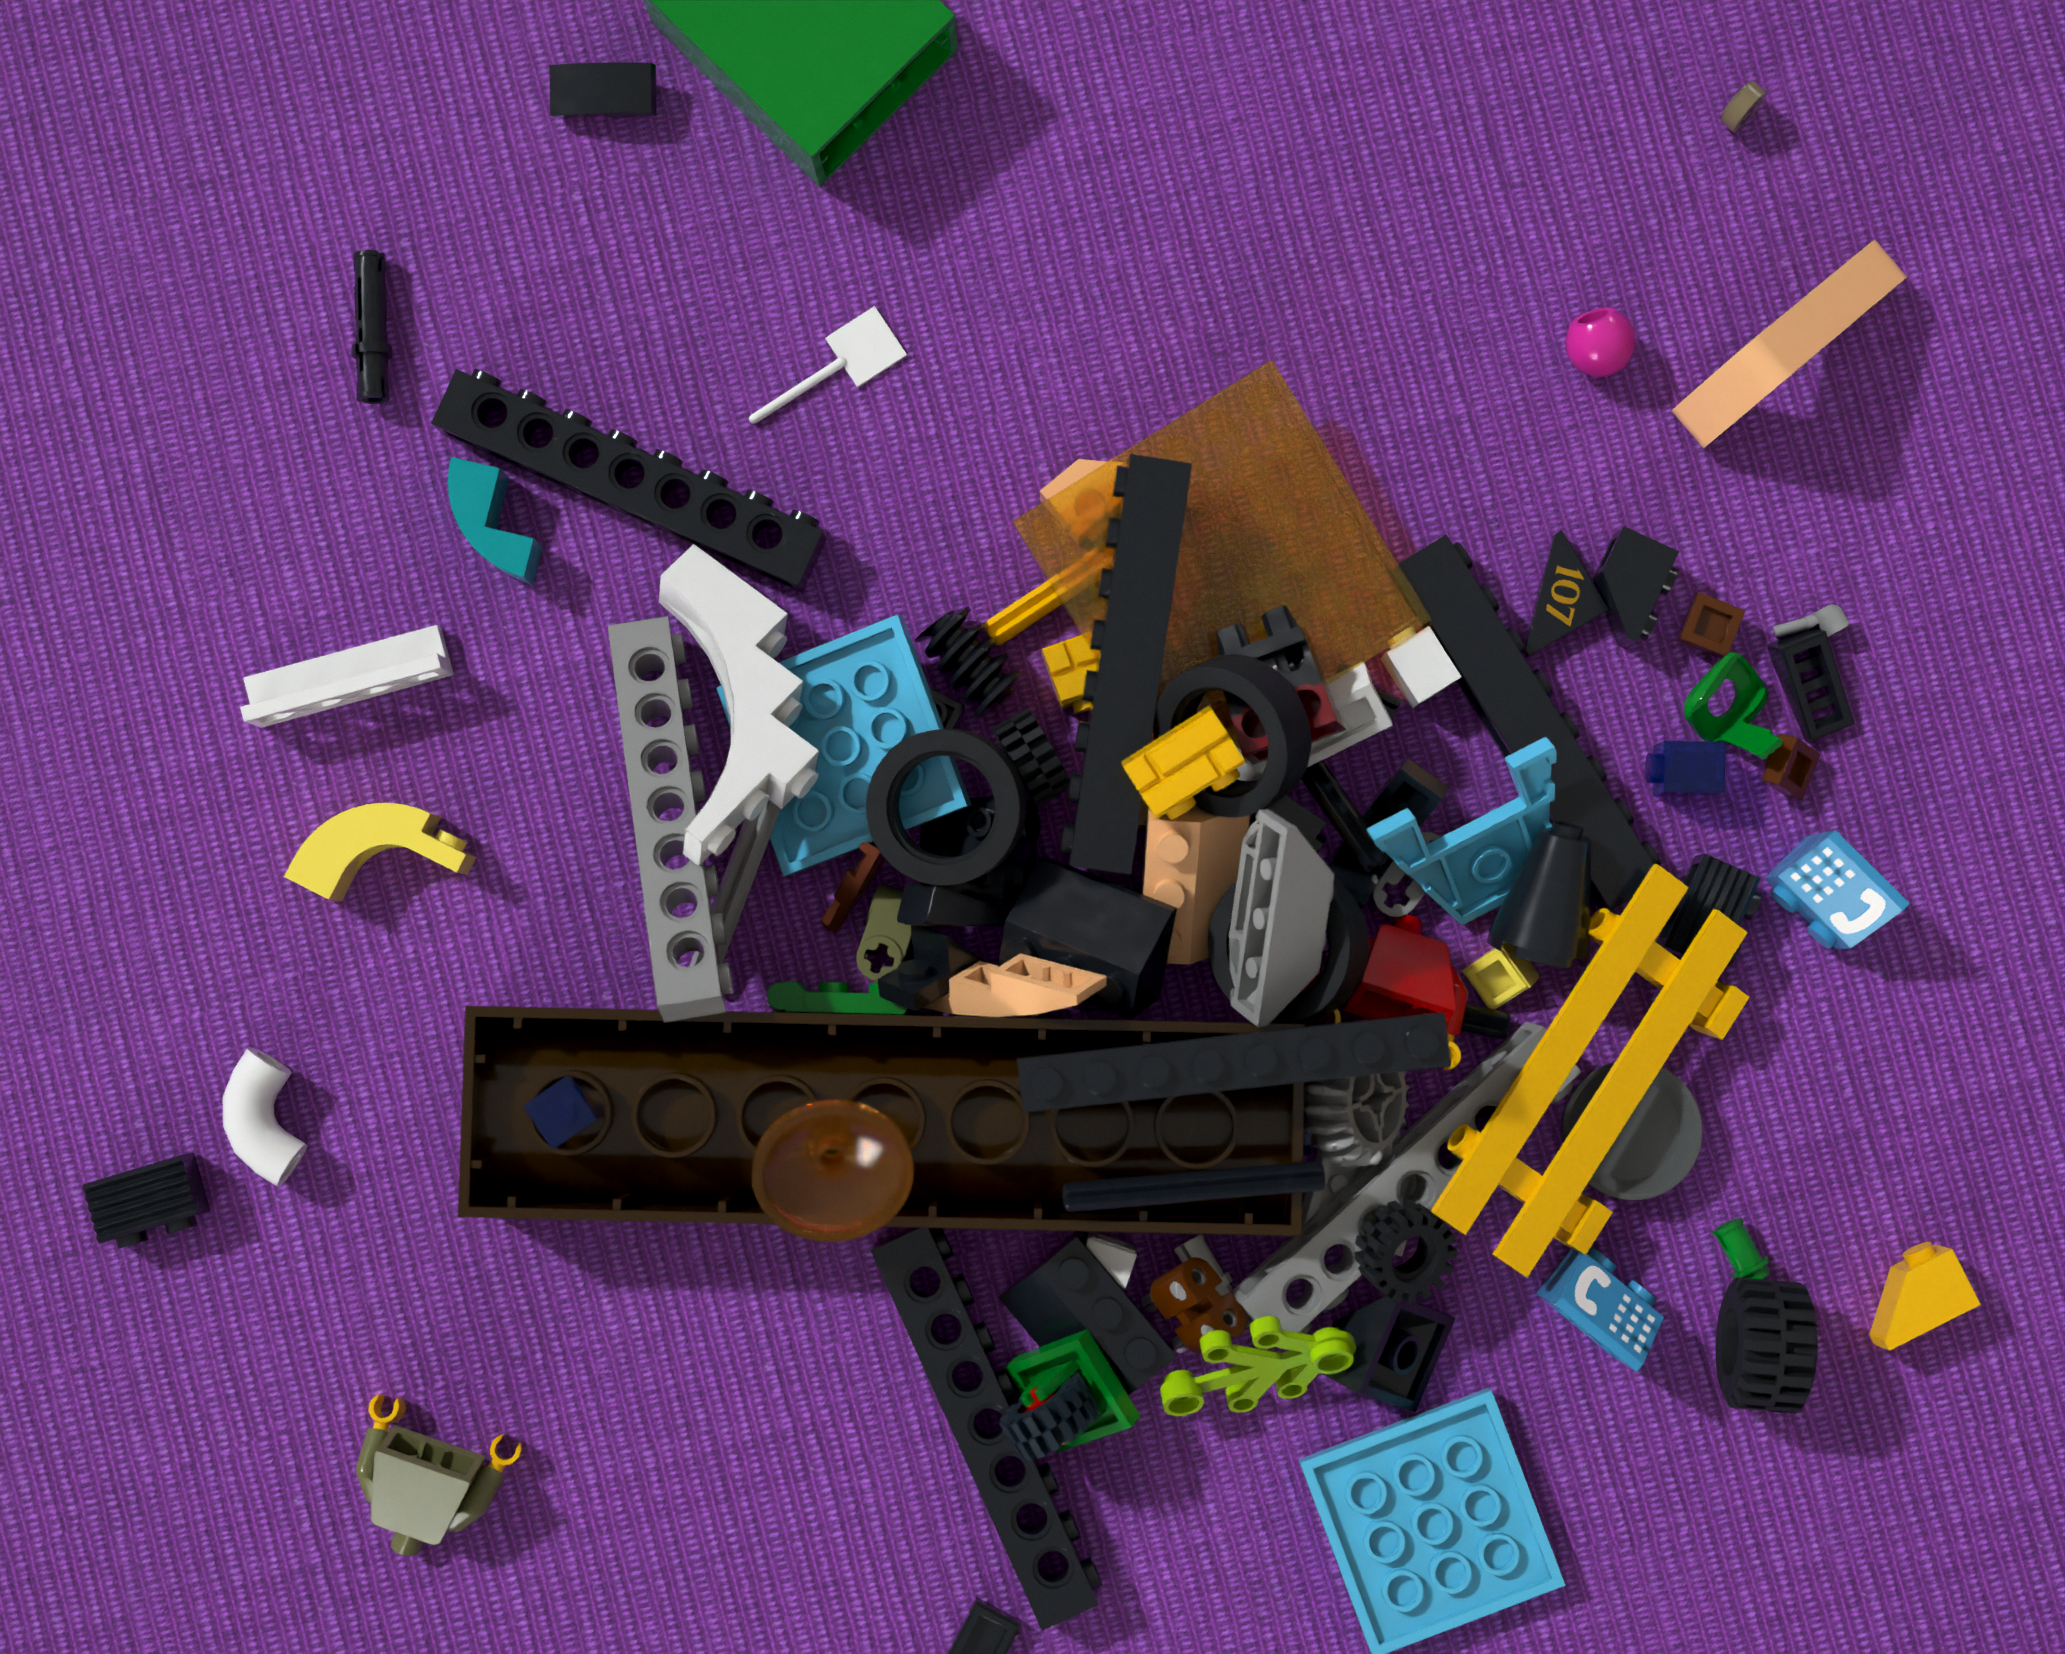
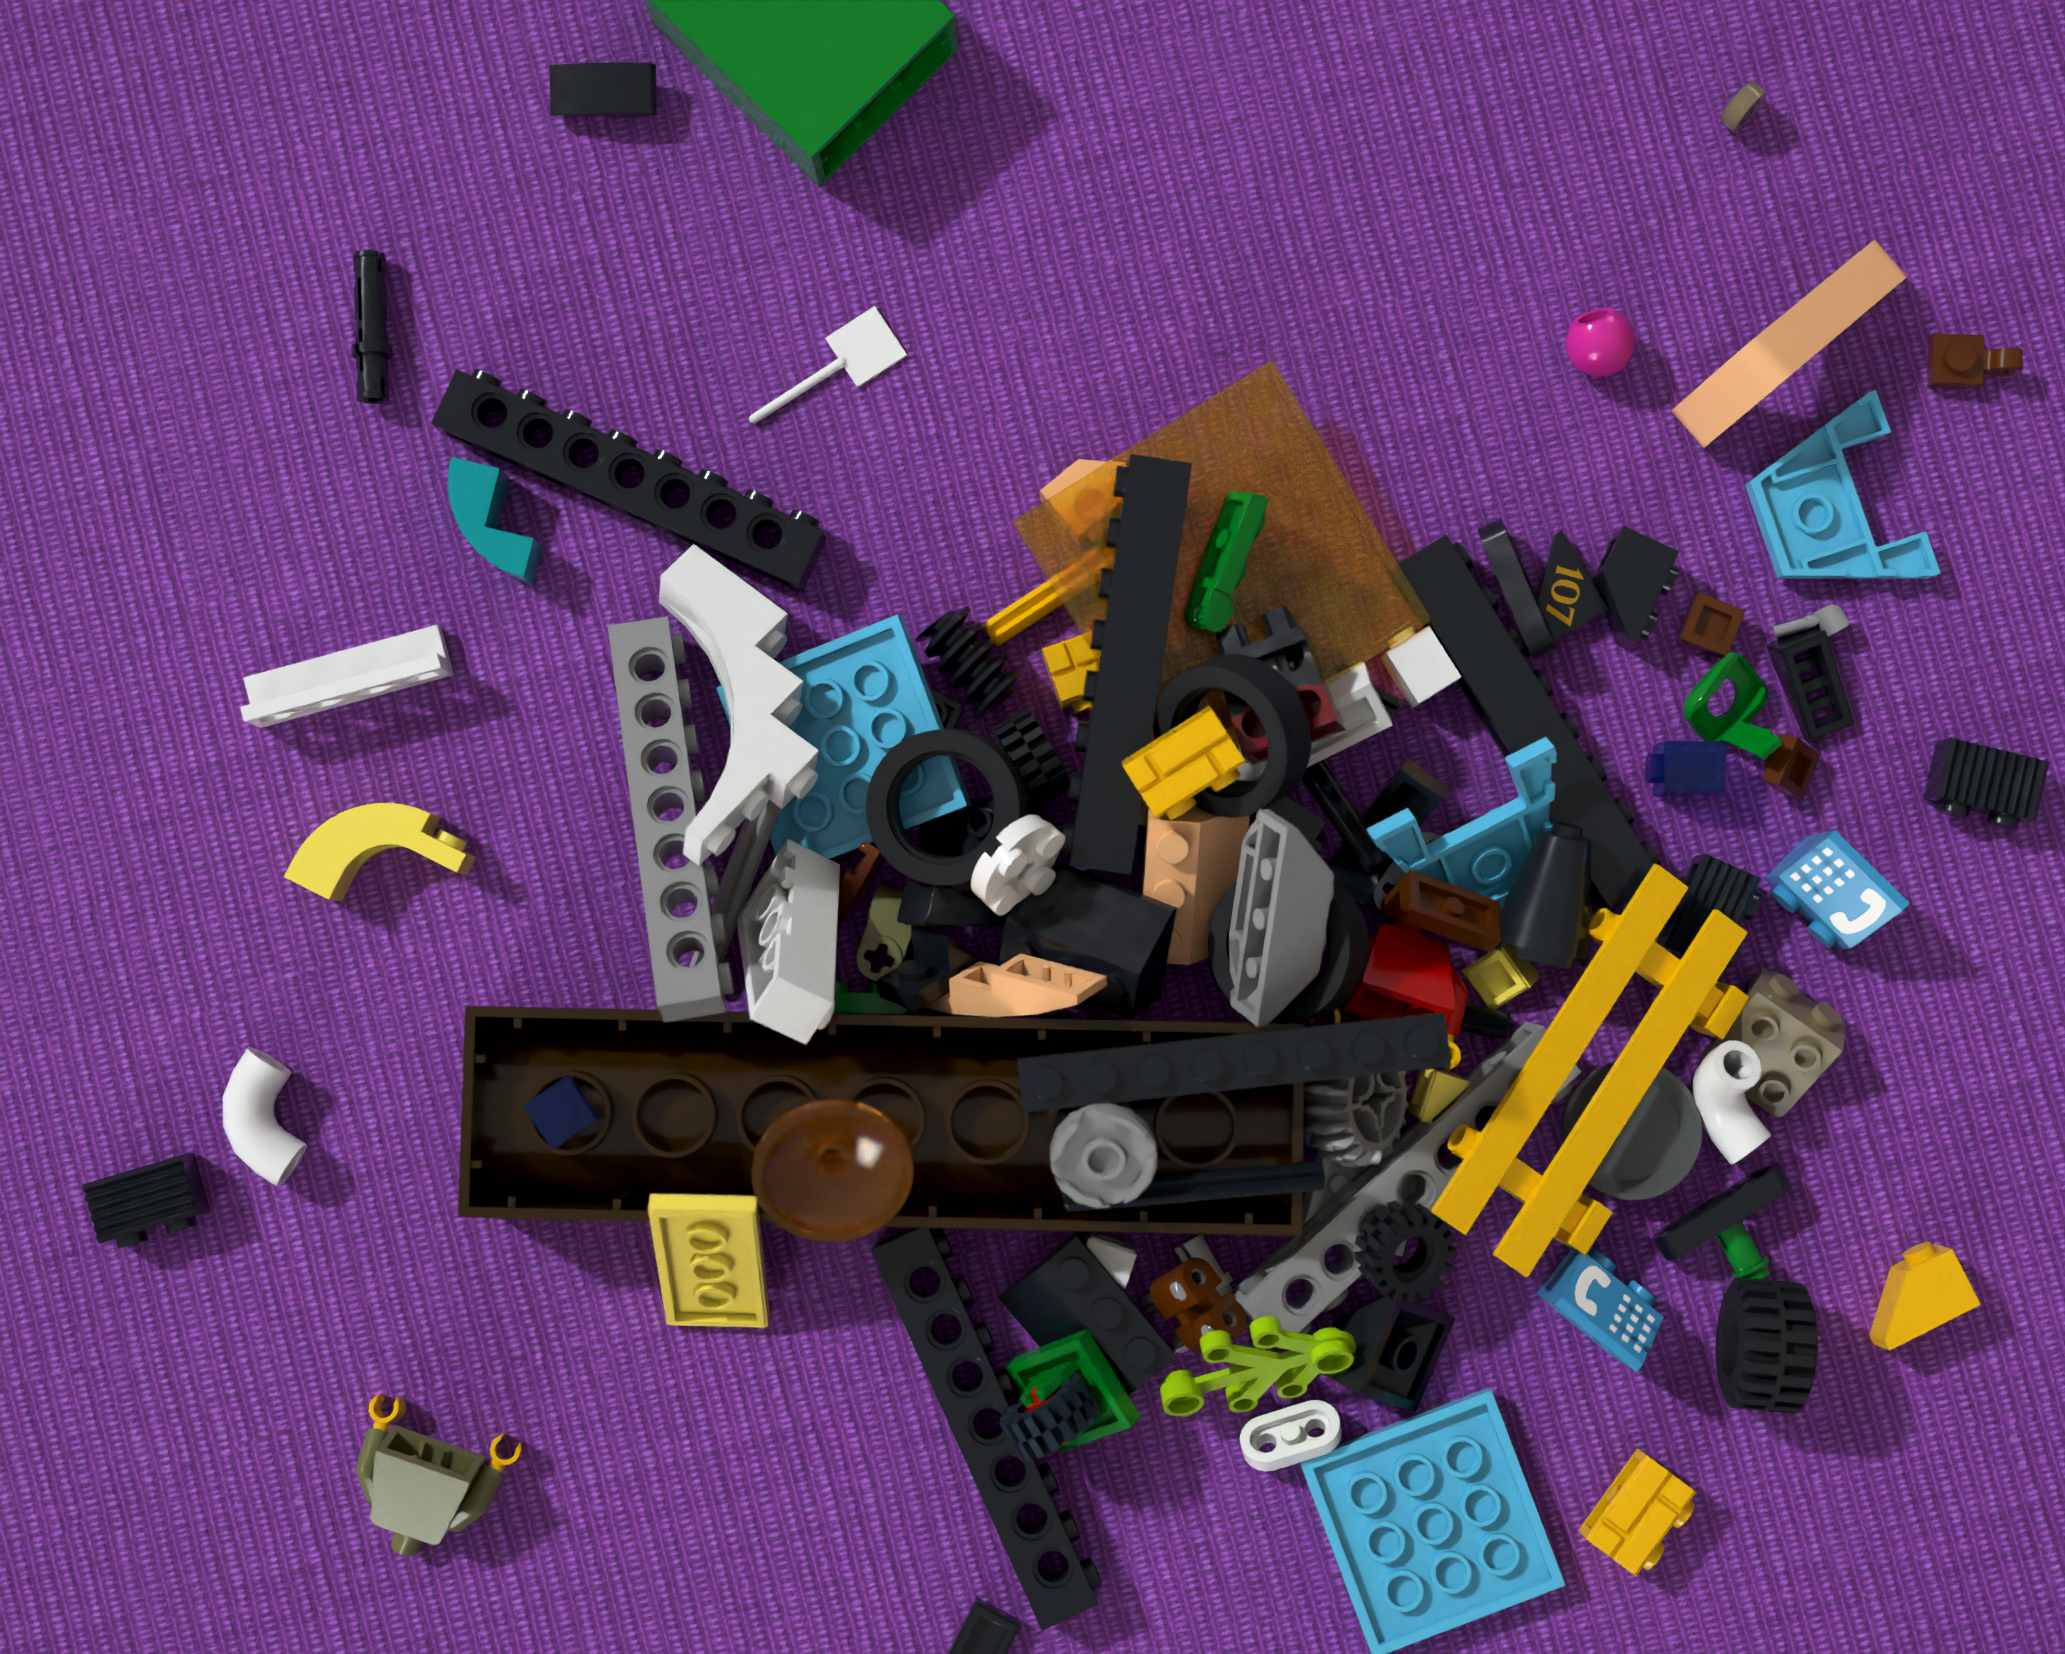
(710, 1260): none -> light yellow tile
(791, 942): none -> white wedge
(1019, 864): none -> white plate
(1103, 1155): none -> light grey tile
(1224, 561): none -> green hinge
(1289, 1432): none -> white plate
(1434, 1092): none -> light yellow slope
(1445, 910): none -> reddish brown panel
(1517, 588): none -> black beam
(1638, 1513): none -> yellow brick
(1722, 1101): none -> white cylinder
(1722, 1211): none -> black beam
(1790, 1037): none -> dark tan bracket
(1815, 515): none -> medium azure wing
(1962, 361): none -> reddish brown plate
(1985, 782): none -> black brick

